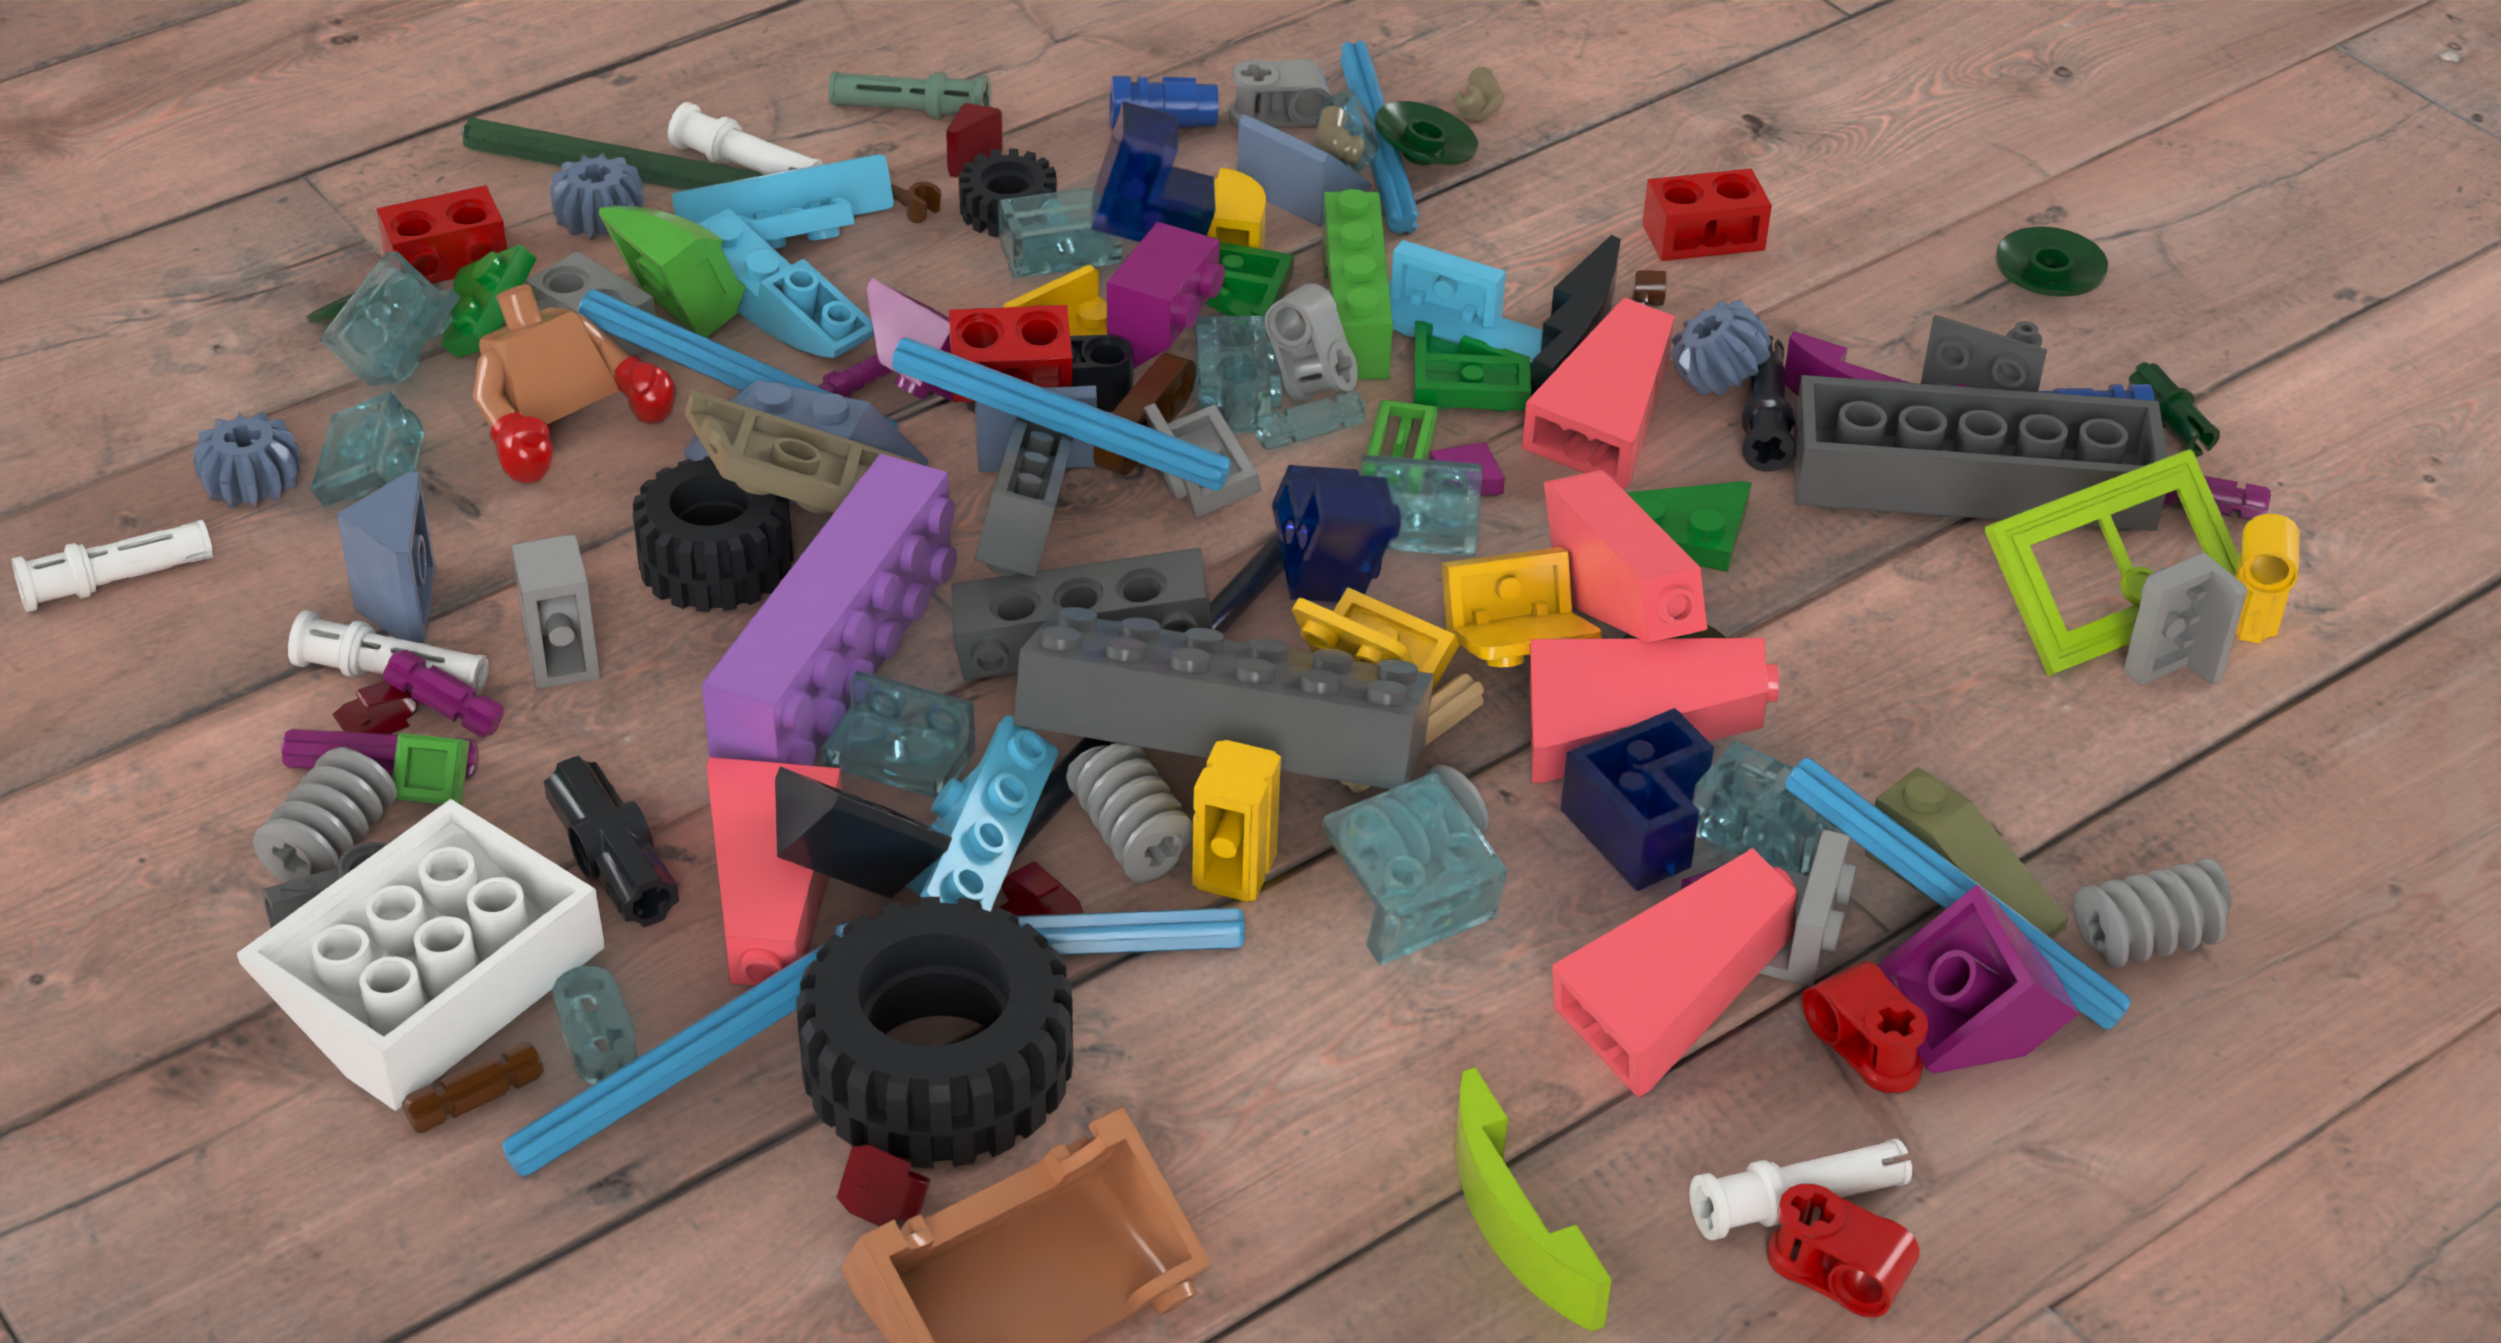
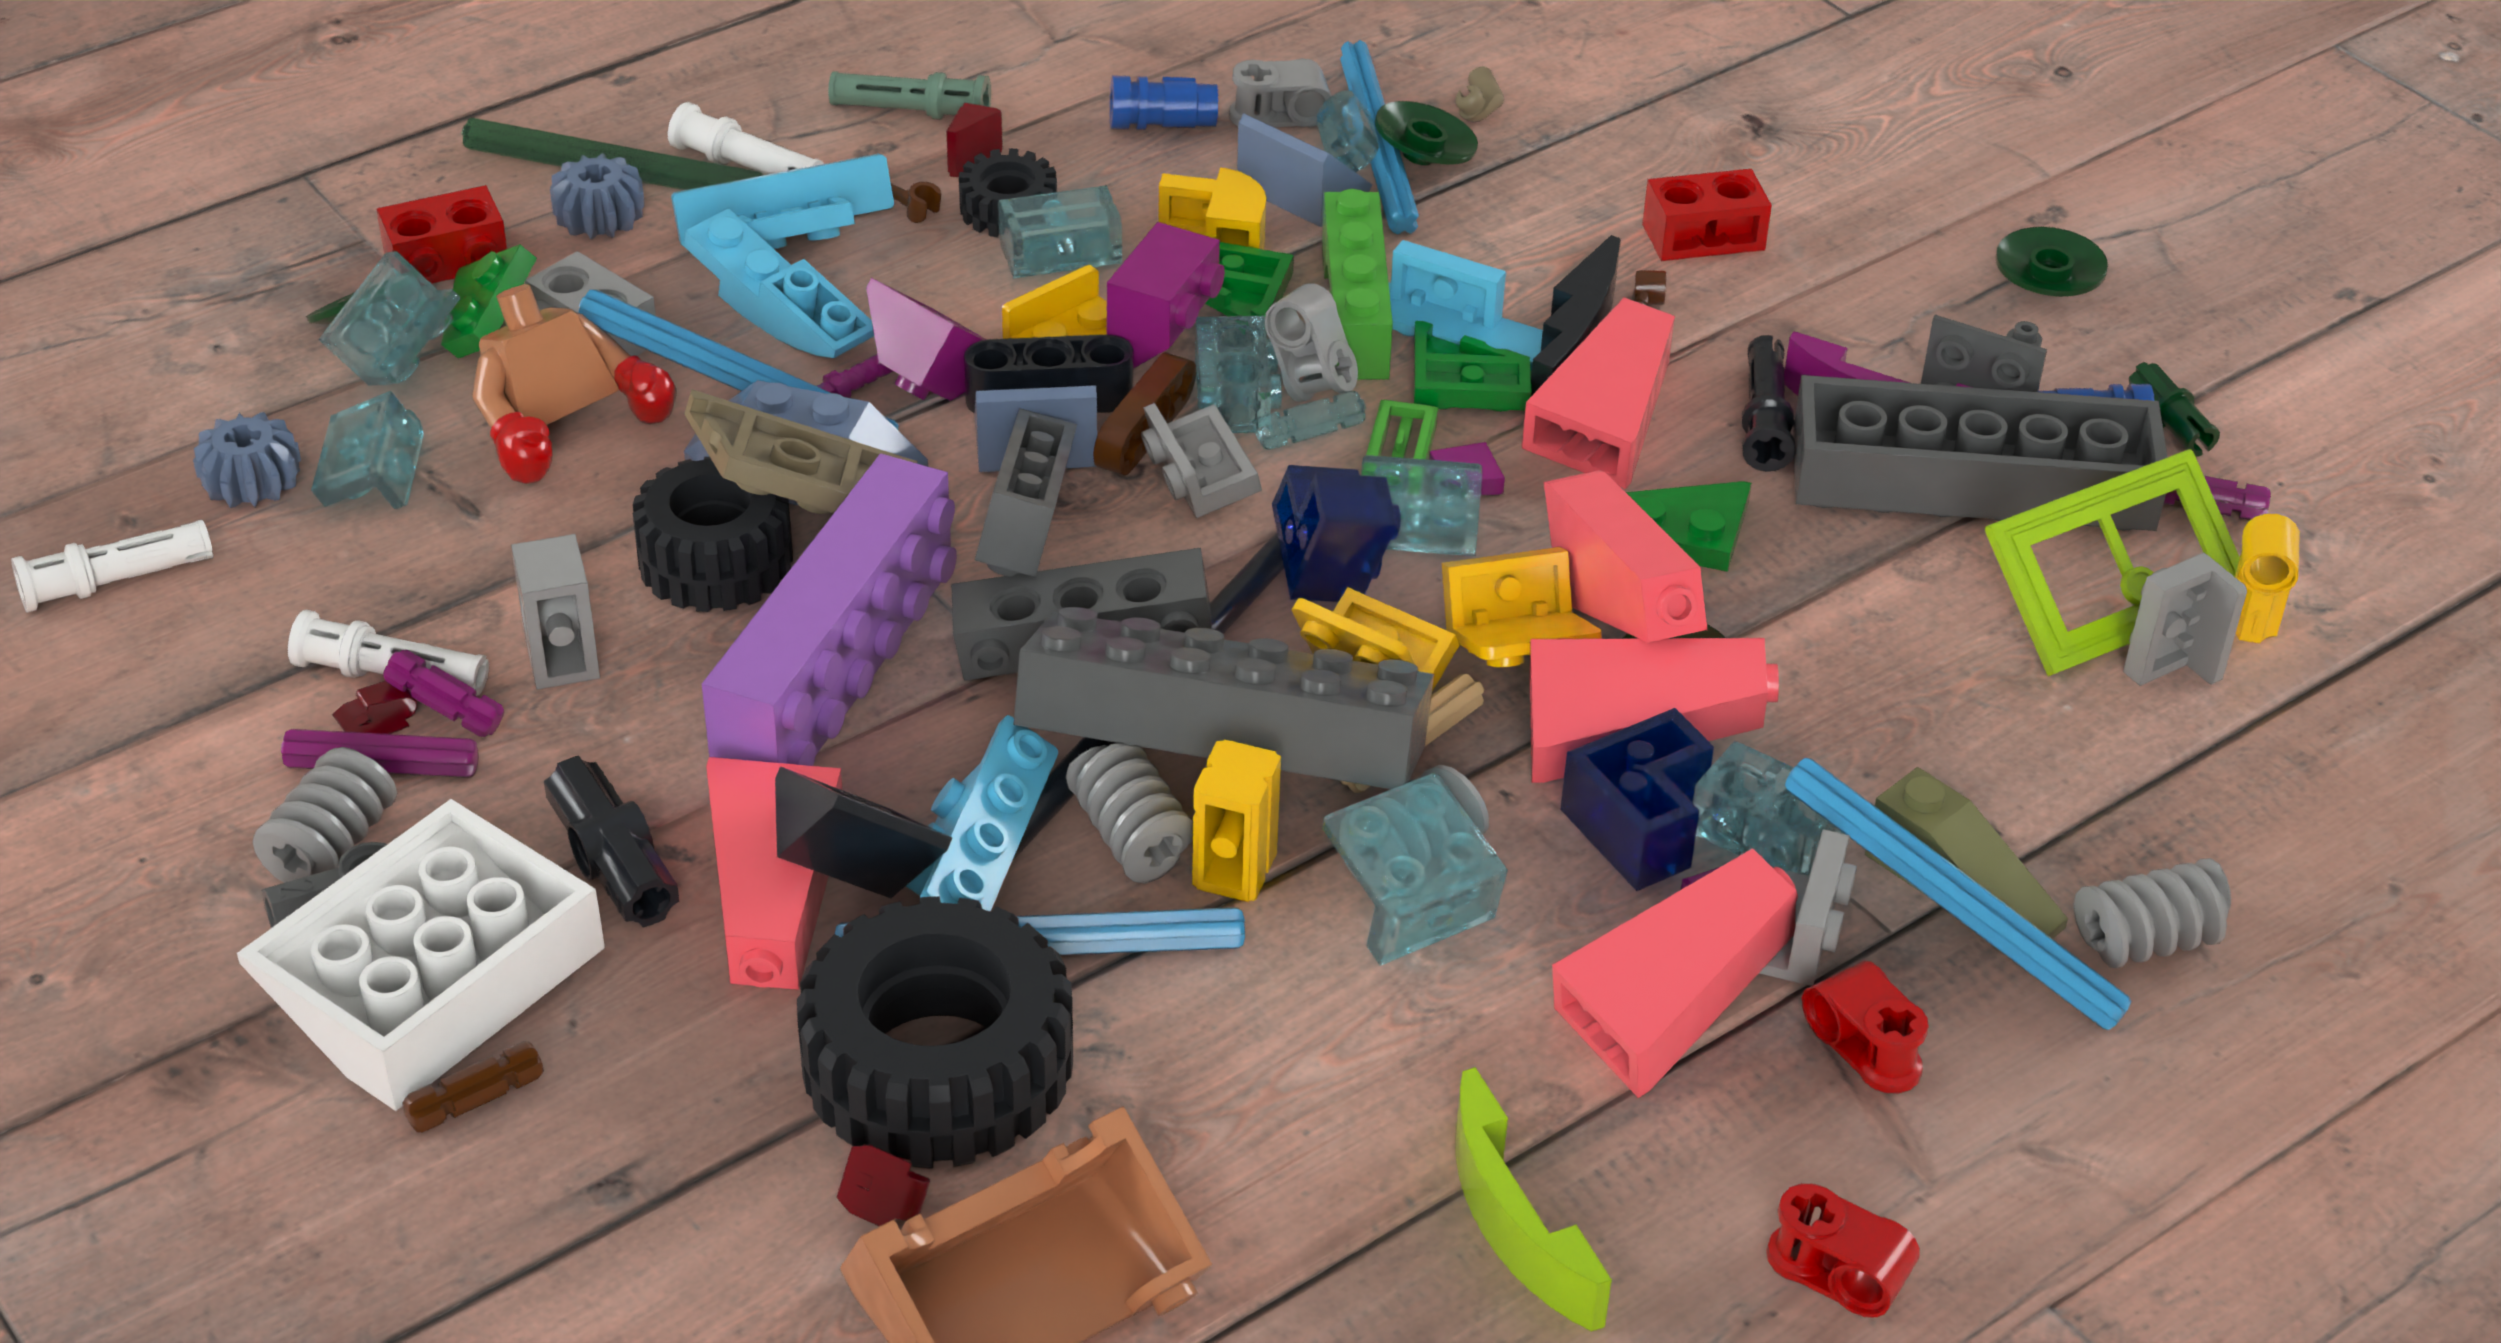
(391, 557): sand blue slope -> none
(430, 768): bright green tile -> none
(582, 1027): clear light blue beam -> none
(656, 1070): dark azure axle -> none
(676, 265): bright green slope -> none
(902, 735): clear light blue bracket -> none
(1017, 341): red brick -> none
(1035, 892): dark red piece -> none
(1061, 414): dark azure axle -> none
(1142, 186): clear blue brick -> none
(1335, 139): dark tan arm -> none
(1720, 347): sand blue gear -> none
(1758, 1191): white pin -> none
(1978, 985): magenta slope -> none

